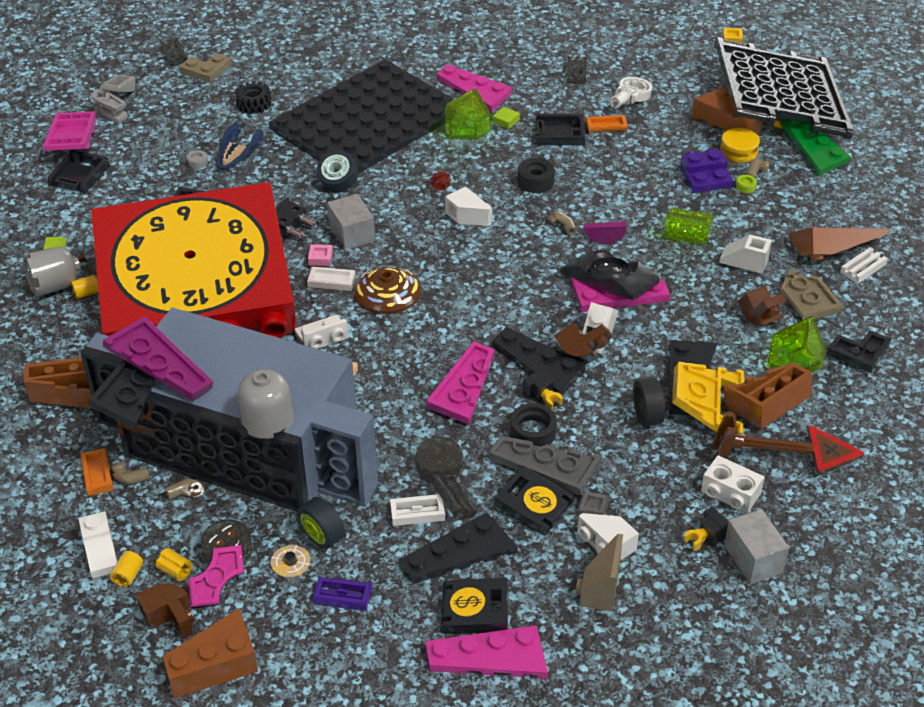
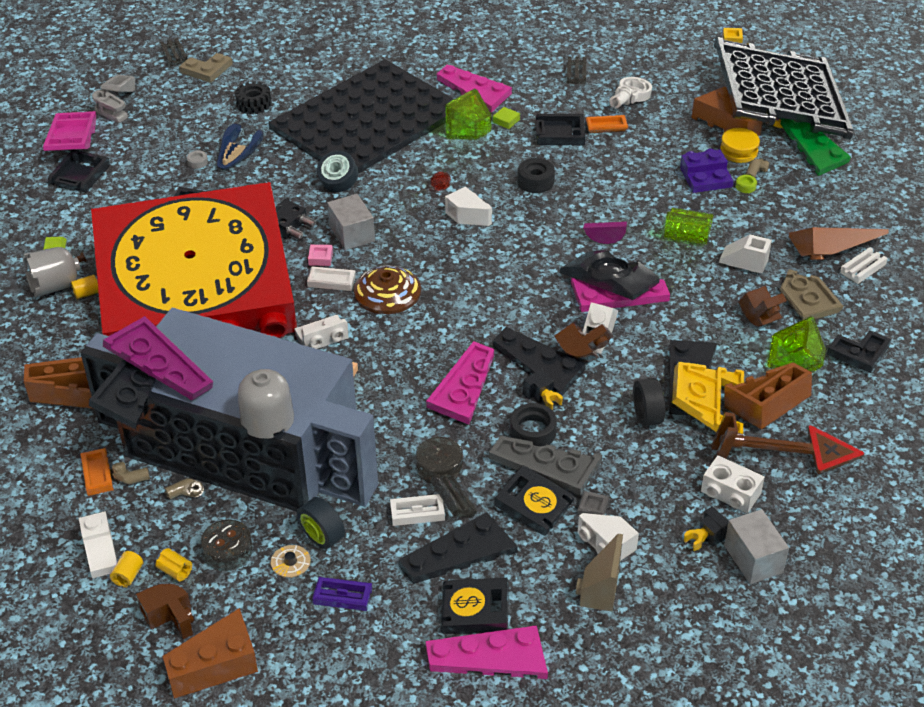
(207, 587): dark pink tile -> none
(567, 222): dark tan arm -> none

